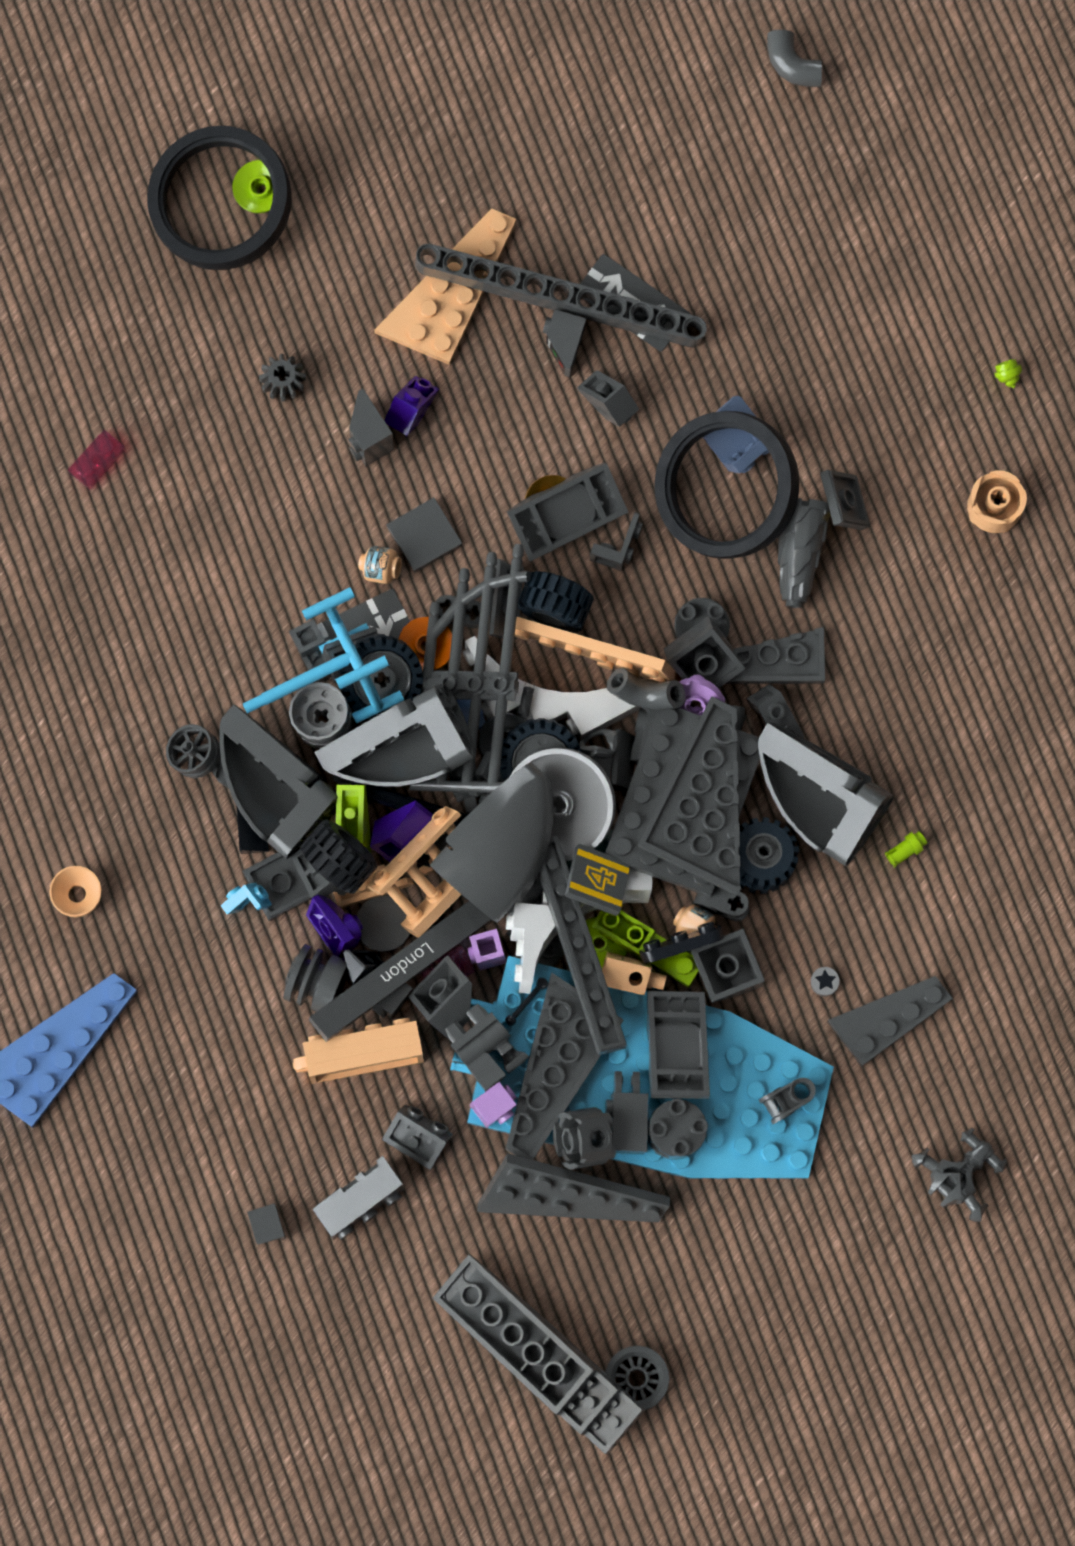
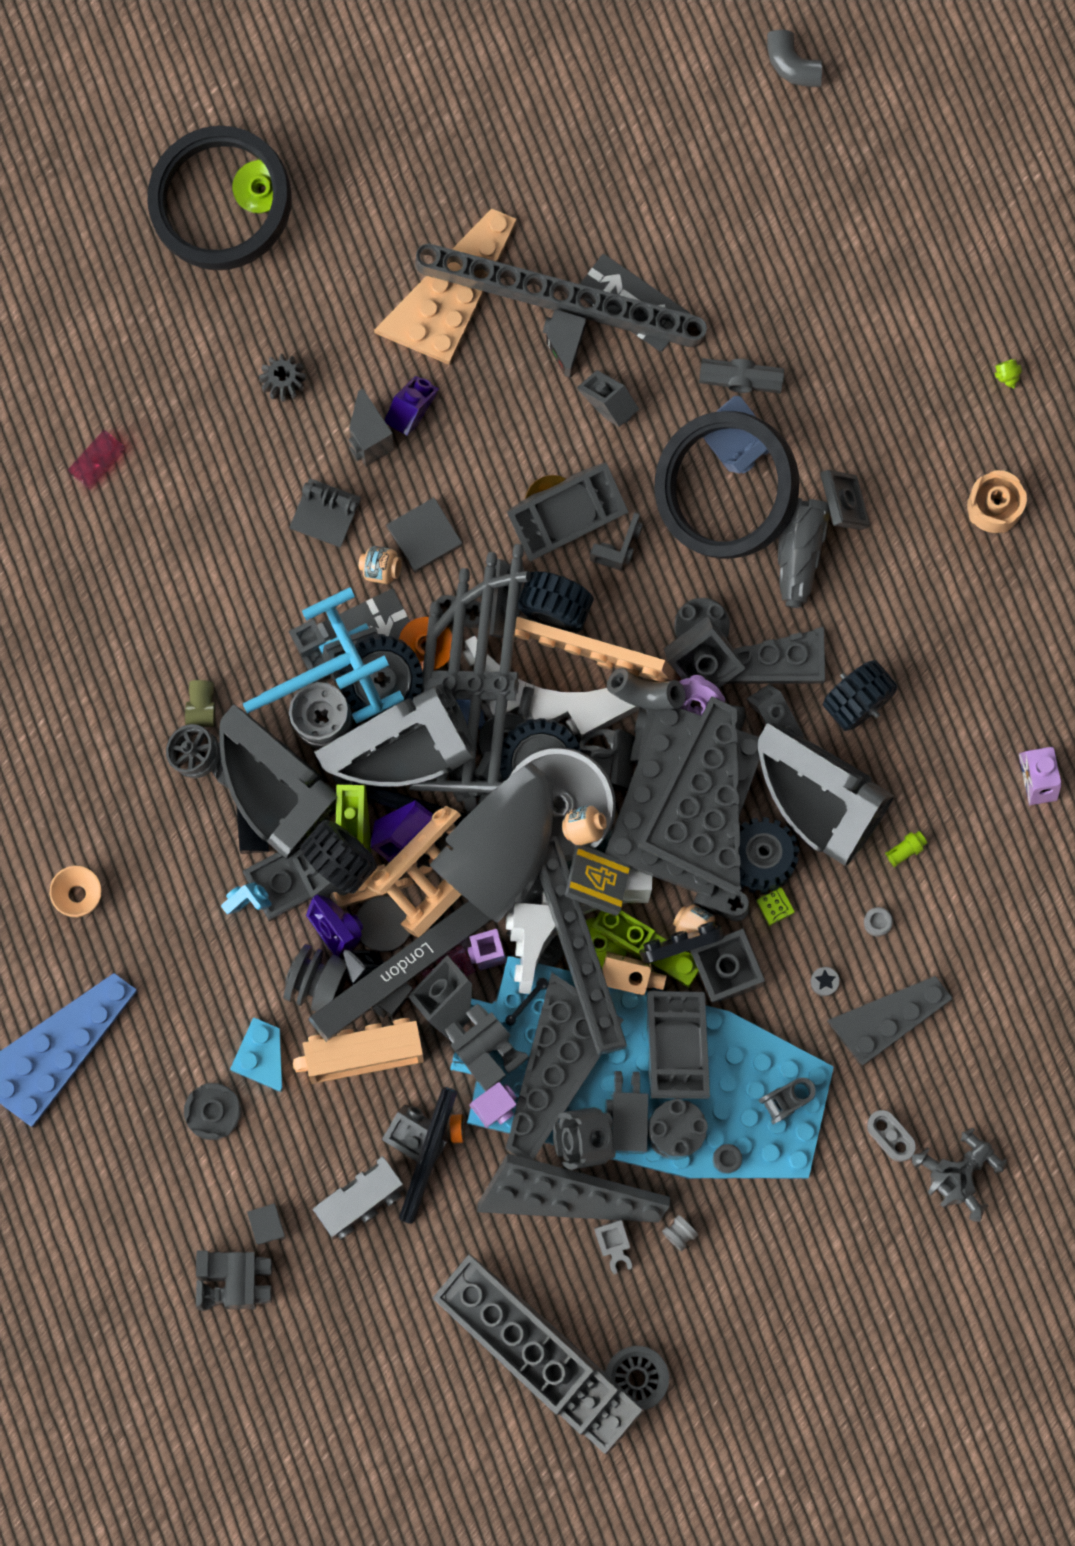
(200, 708): none -> olive piece
(212, 1111): none -> dark grey tile
(240, 1277): none -> dark grey hips
(260, 1055): none -> medium azure wing
(324, 512): none -> dark grey hinge
(428, 1155): none -> black axle
(457, 1128): none -> orange tile
(584, 825): none -> light nougat head
(613, 1241): none -> light grey plate
(680, 1233): none -> light grey wheel
(727, 1158): none -> dark grey tile
(741, 375): none -> dark grey piece
(775, 906): none -> lime tile
(860, 695): none -> black wheel
(878, 922): none -> light grey tile
(893, 1134): none -> light grey plate
(1039, 774): none -> lavender torso

